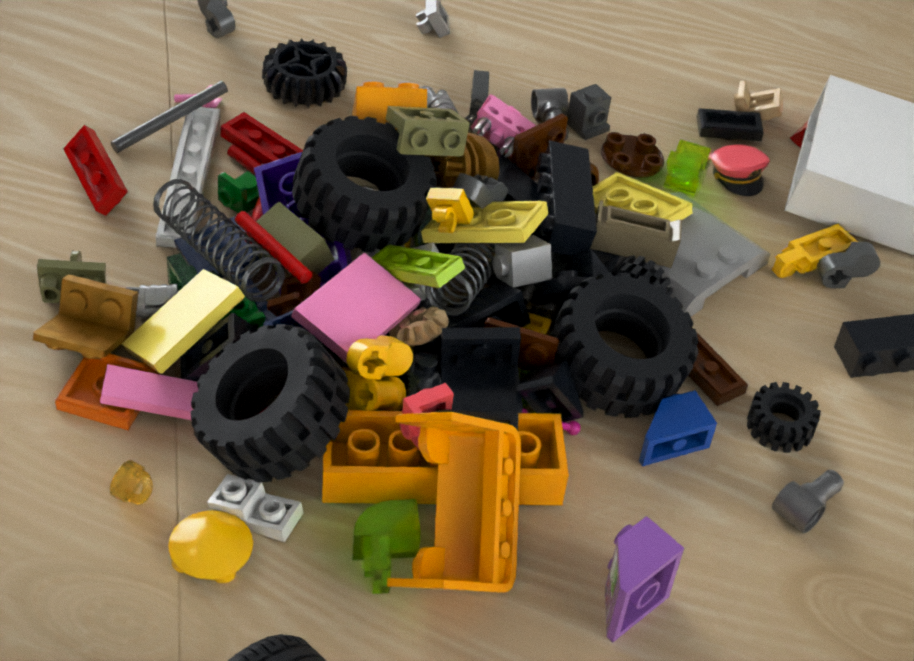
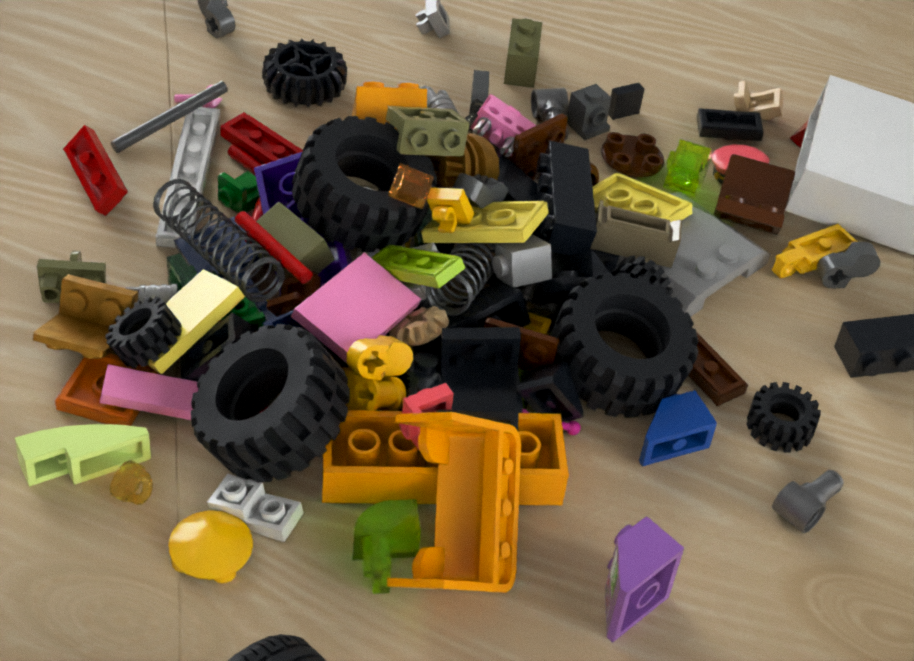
(80, 451): none -> yellowish green slope
(143, 332): none -> black tyre
(411, 186): none -> clear orange tile
(523, 52): none -> olive brick
(626, 101): none -> black tile
(754, 194): none -> reddish brown bracket

